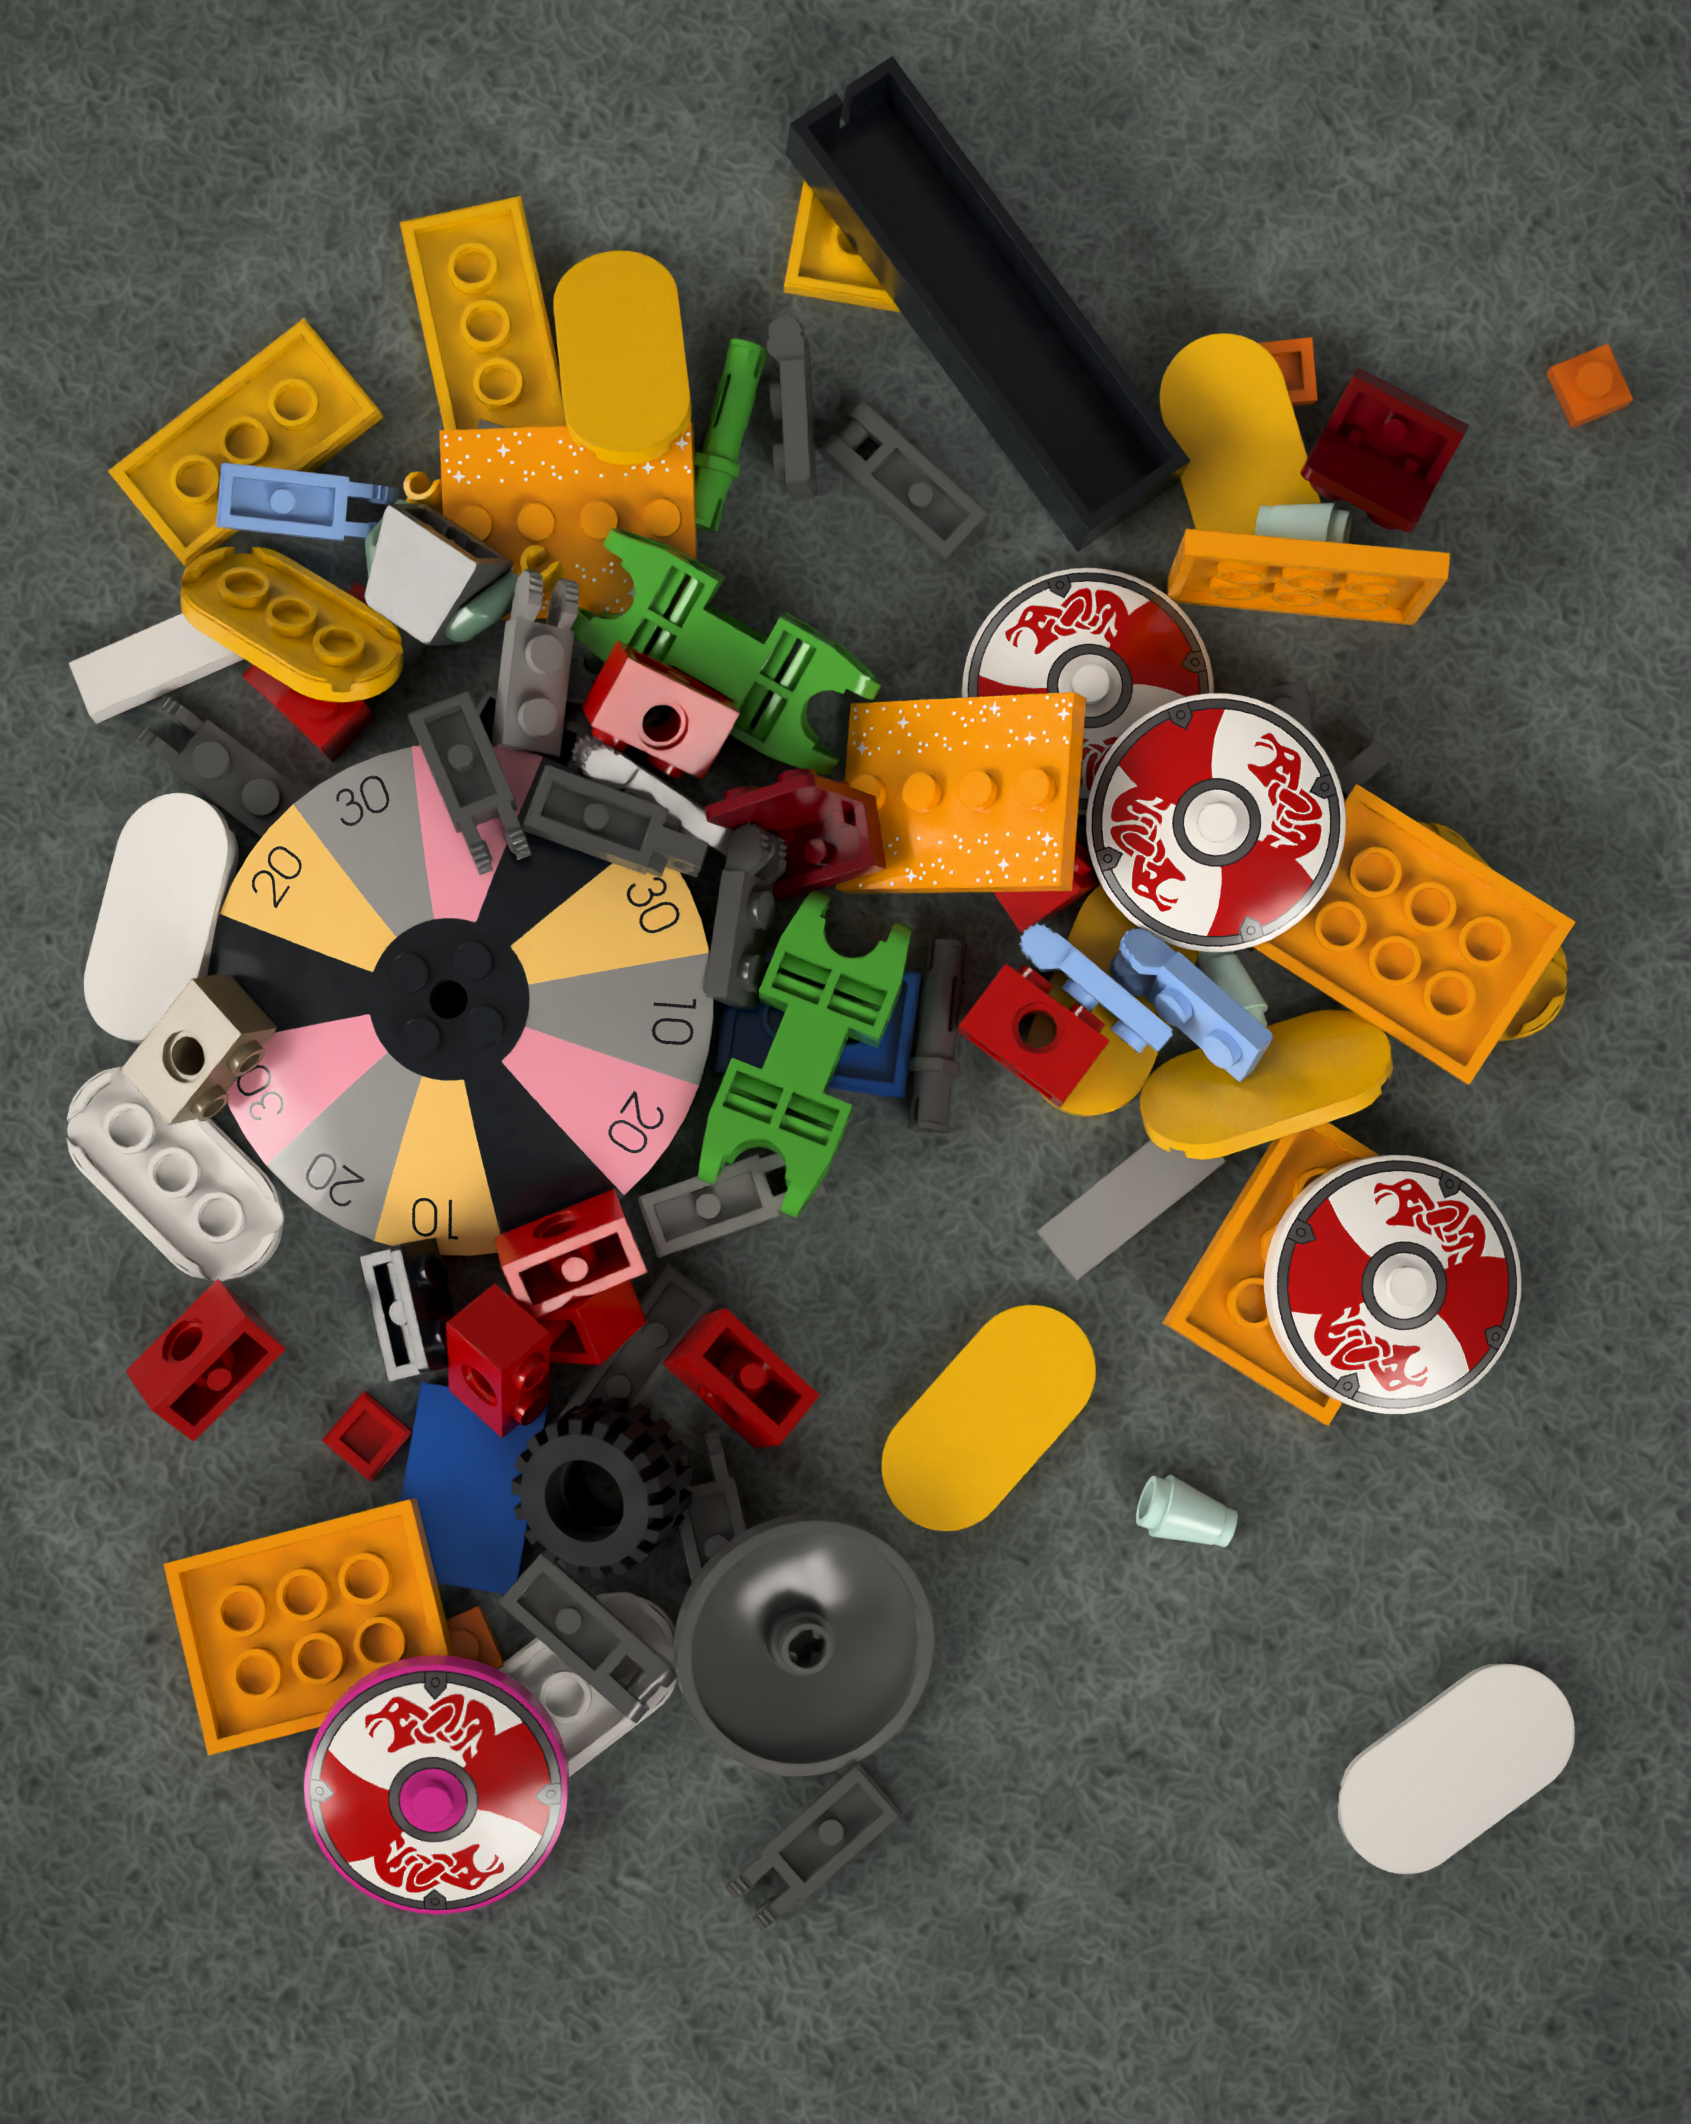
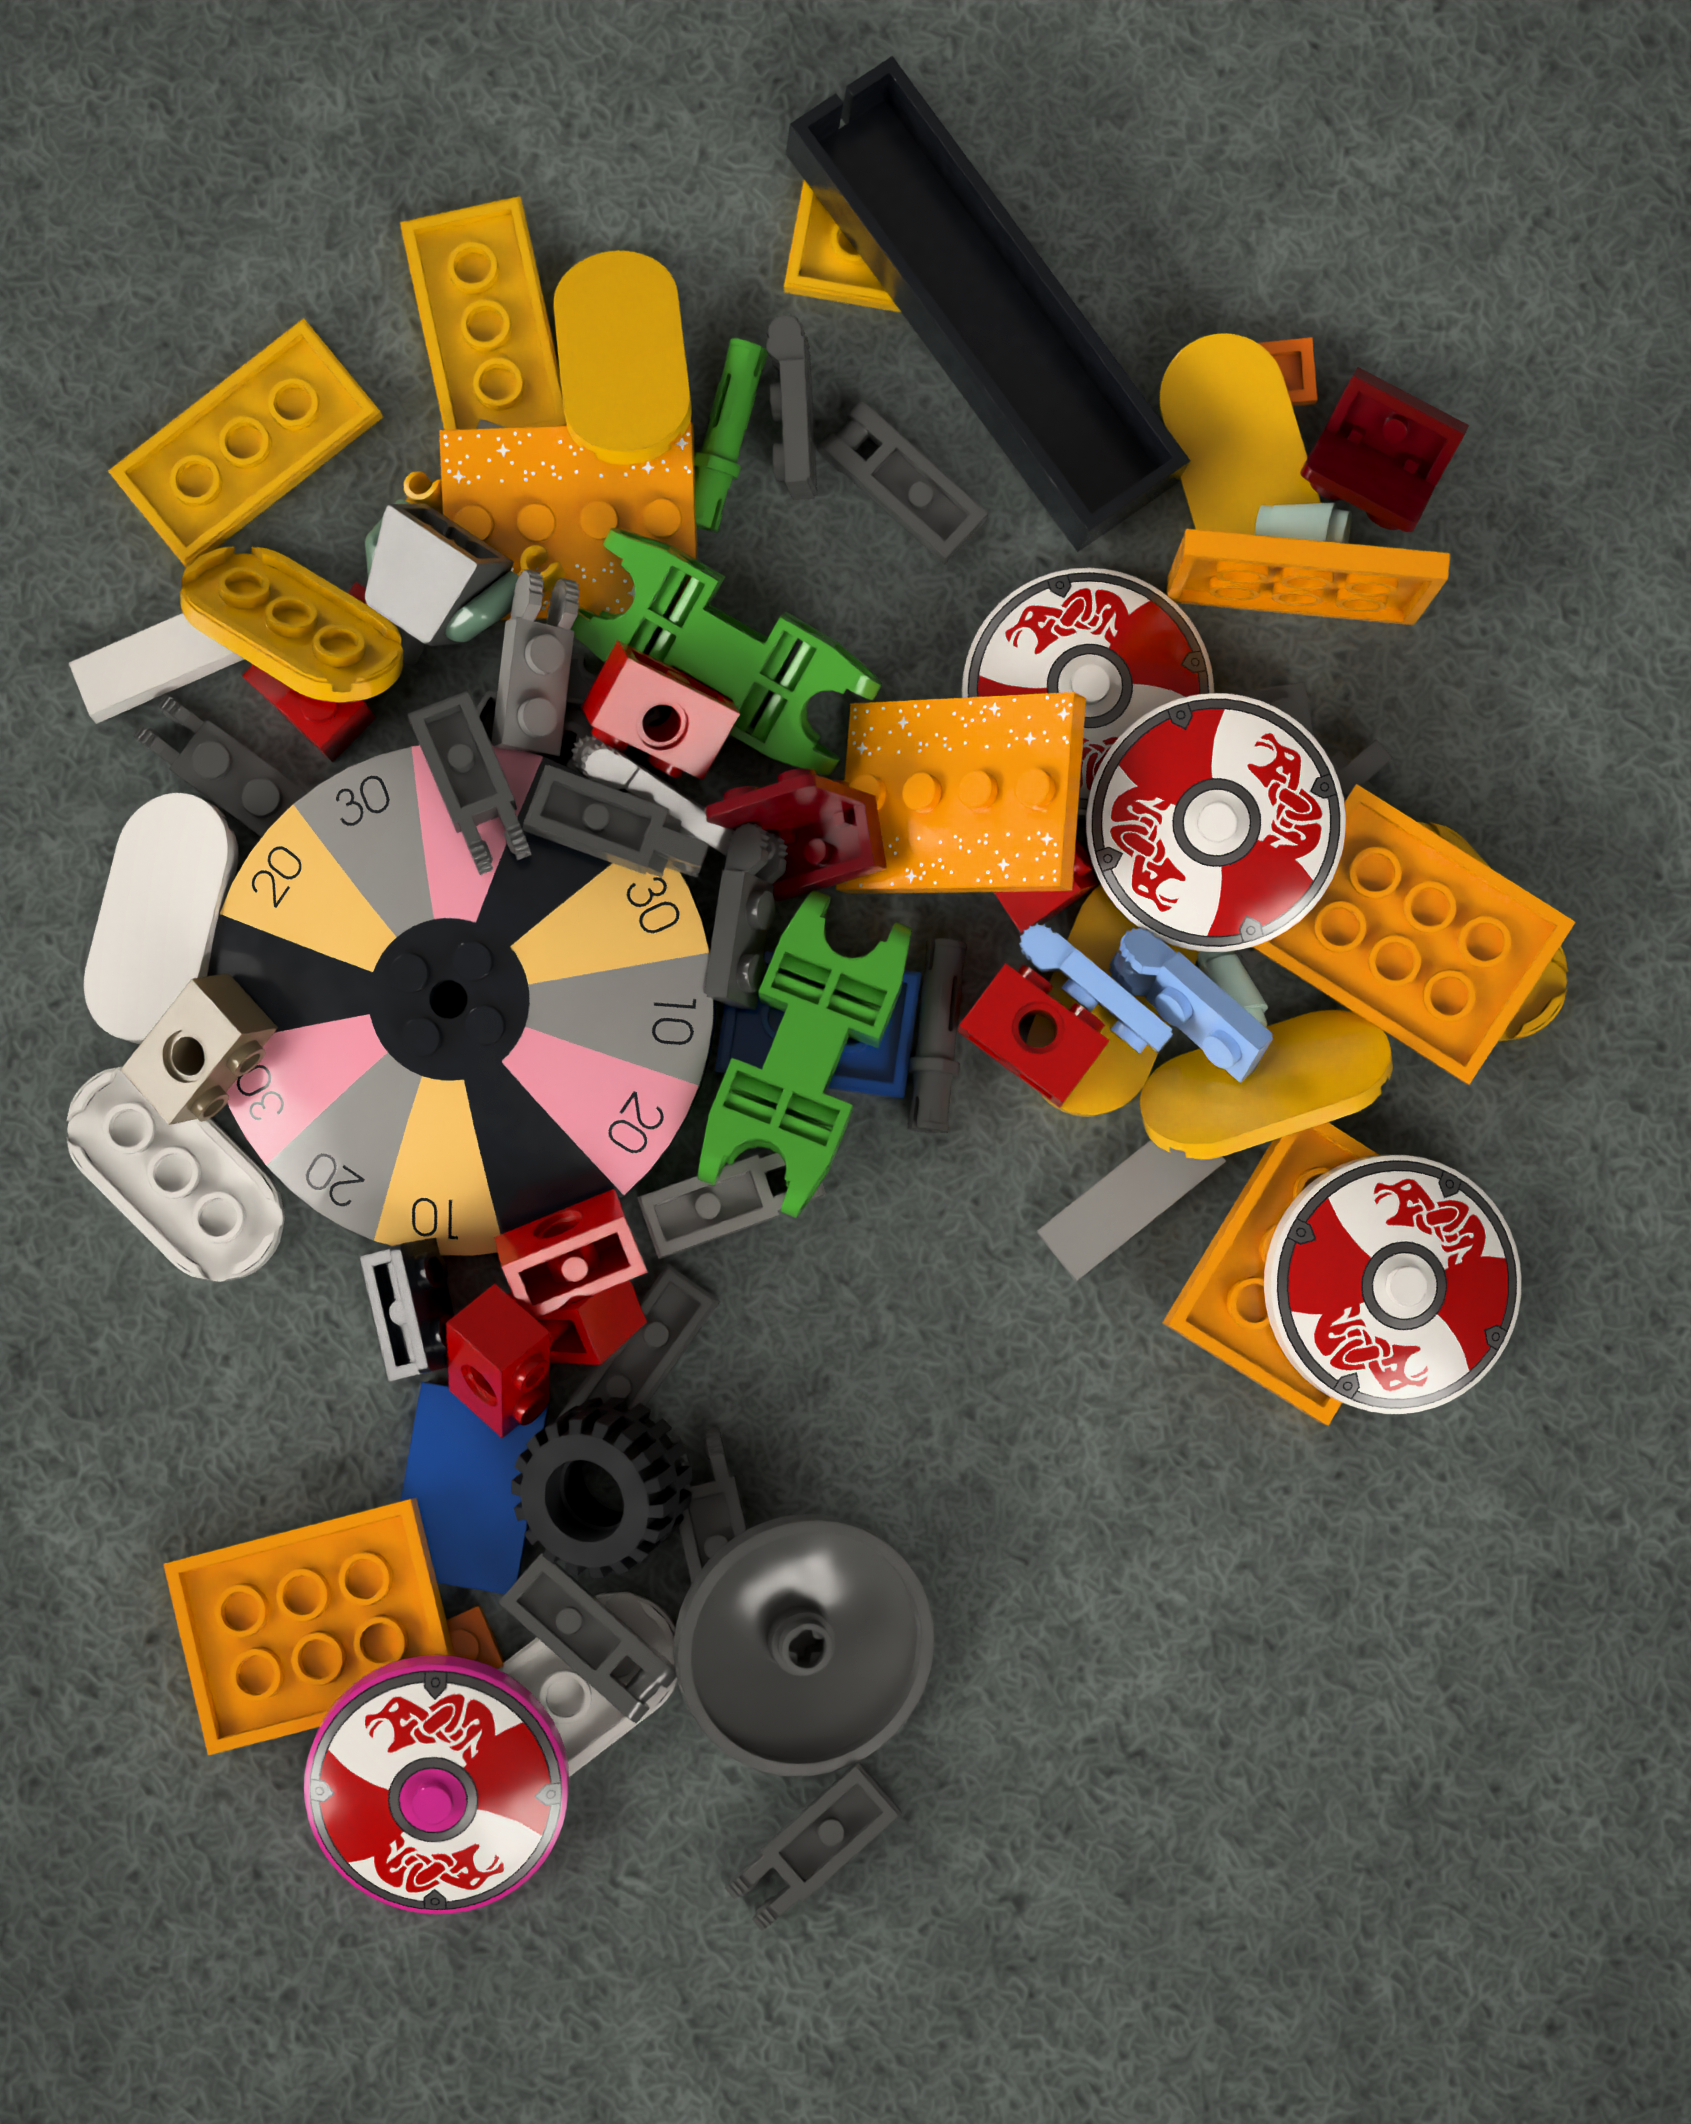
(205, 1360): red brick -> none
(294, 502): light blue hinge -> none
(368, 1436): red tile -> none
(740, 1379): red brick -> none
(988, 1417): yellow tile -> none
(1183, 1513): light aqua cone -> none
(1455, 1768): white tile -> none
(1589, 386): orange plate -> none

